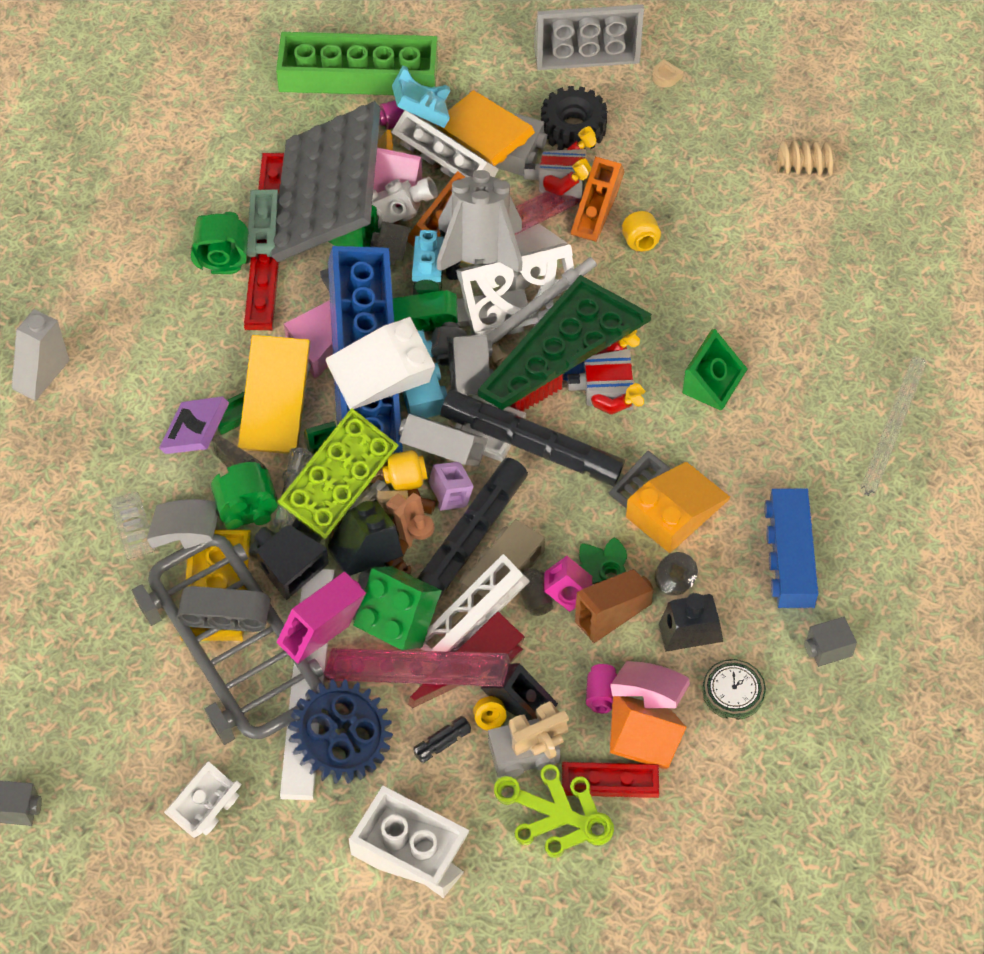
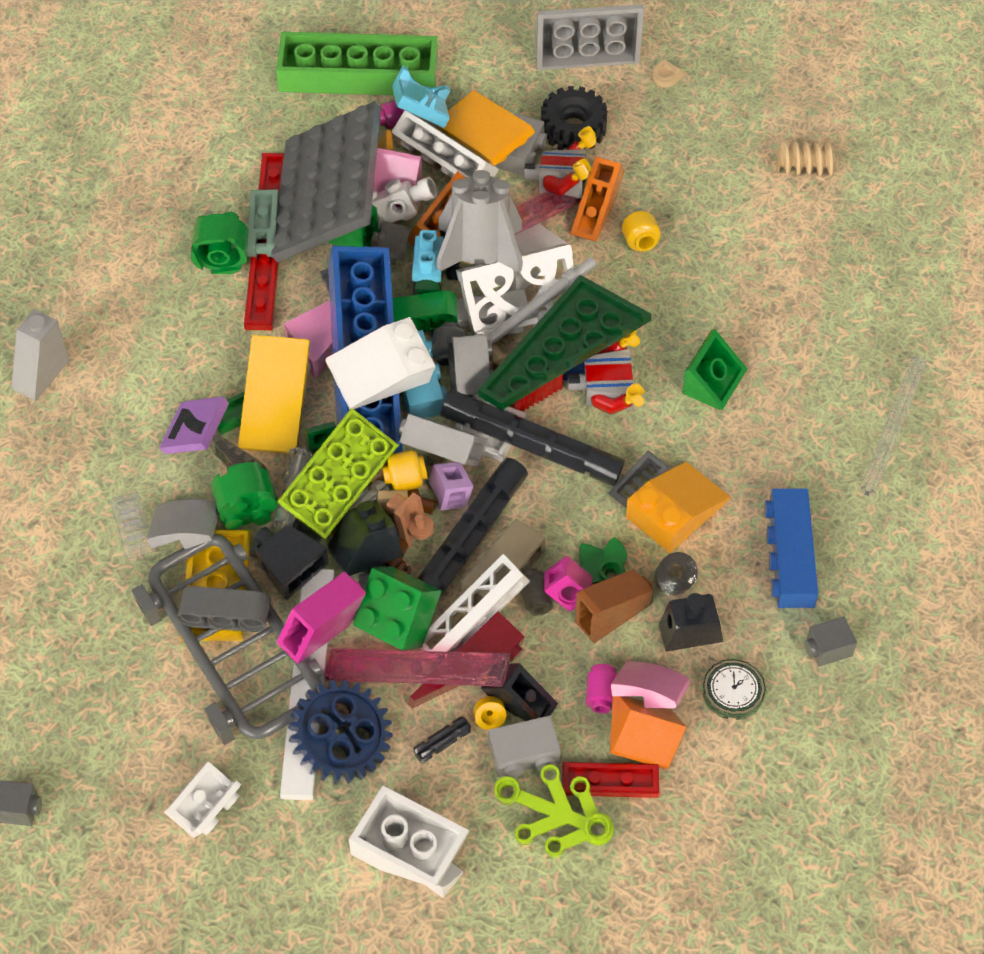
(542, 735): tan hips -> none

